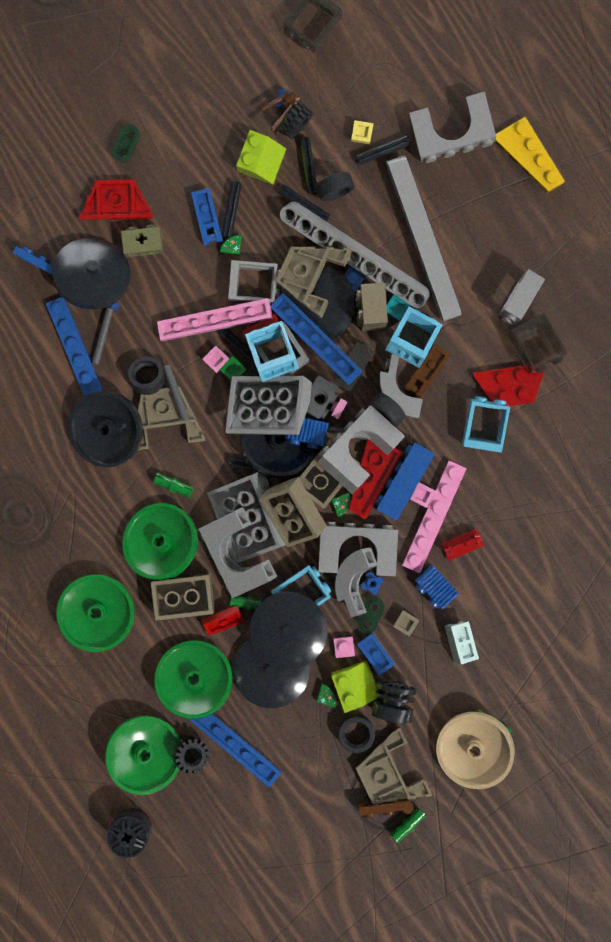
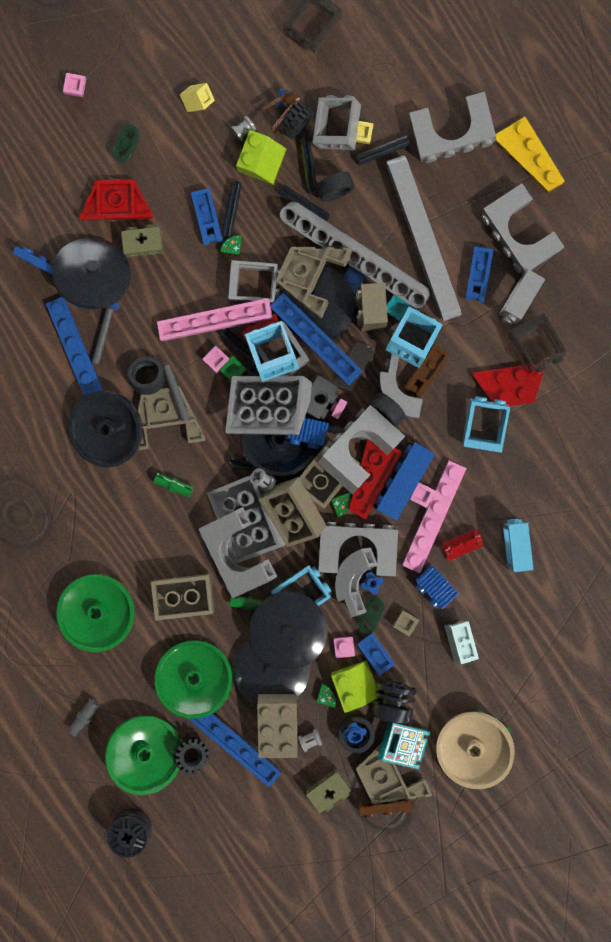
(74, 85): none -> bright pink plate
(83, 717): none -> dark grey pin
(160, 541): green dish -> none
(197, 97): none -> light yellow panel
(222, 620): red plate -> none
(243, 128): none -> light grey bush
(261, 481): none -> light grey bush
(277, 726): none -> dark tan brick
(317, 740): none -> light grey bush
(332, 781): none -> olive brick
(336, 142): none -> light grey window
(354, 733): none -> blue plate
(408, 746): none -> container
(408, 825): green pin -> none
(479, 273): none -> blue plate
(517, 545): none -> medium azure window
(523, 256): none -> light grey arch

